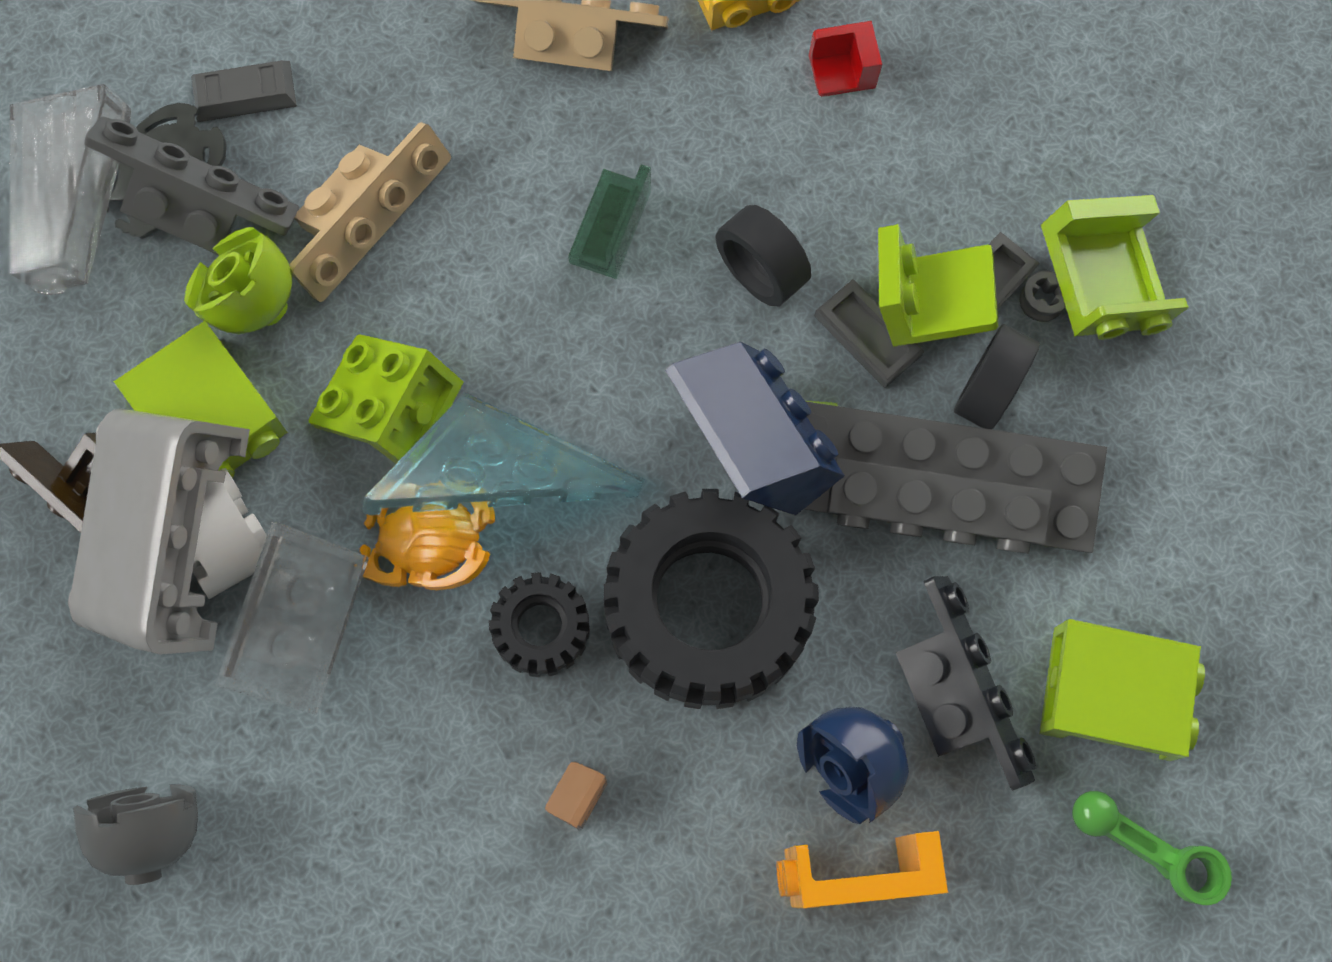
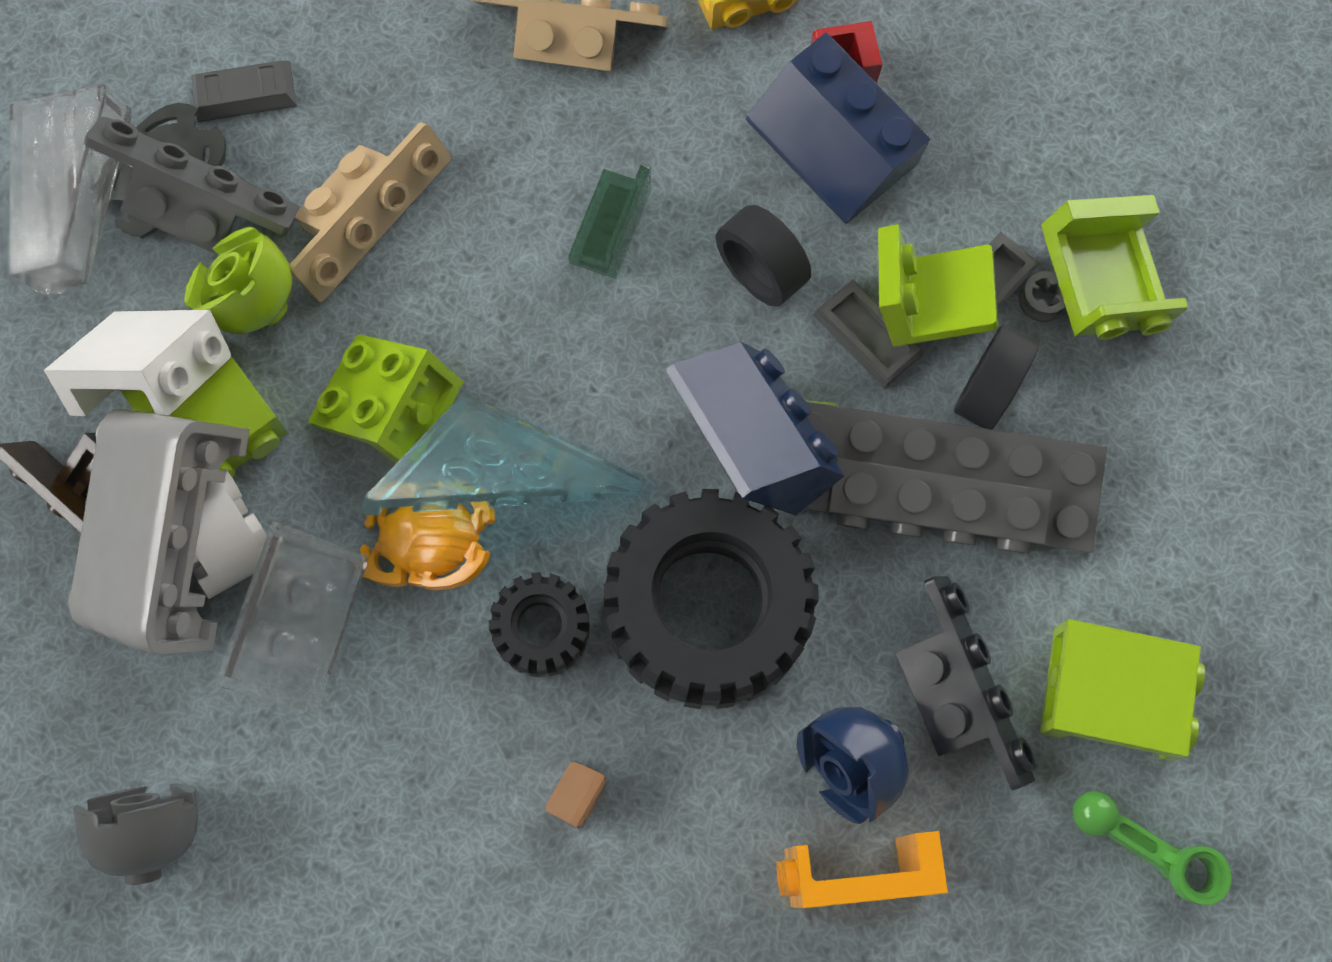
(140, 350): none -> white panel
(837, 128): none -> dark blue slope

